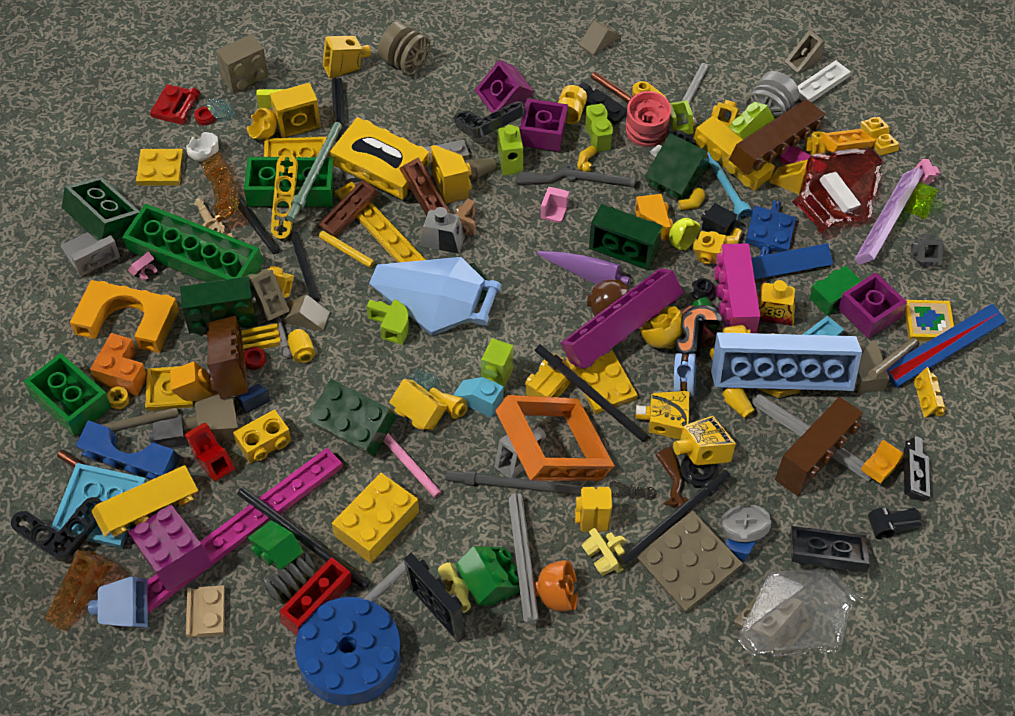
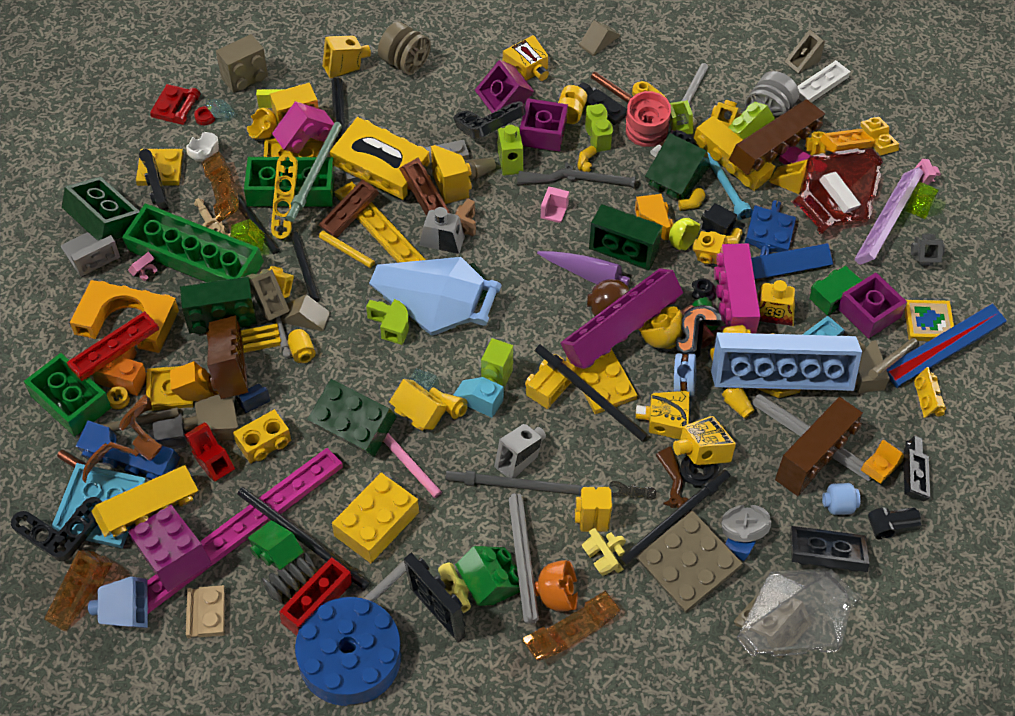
(113, 346): none -> red tile
(143, 442): none -> dark orange plant
(153, 178): none -> black plate
(249, 233): none -> clear neon green brick
(254, 358): red tile -> none
(300, 125): none -> dark pink brick
(528, 58): none -> yellow torso
(538, 468): orange window -> none
(573, 628): none -> clear orange slope
(841, 499): none -> light blue head

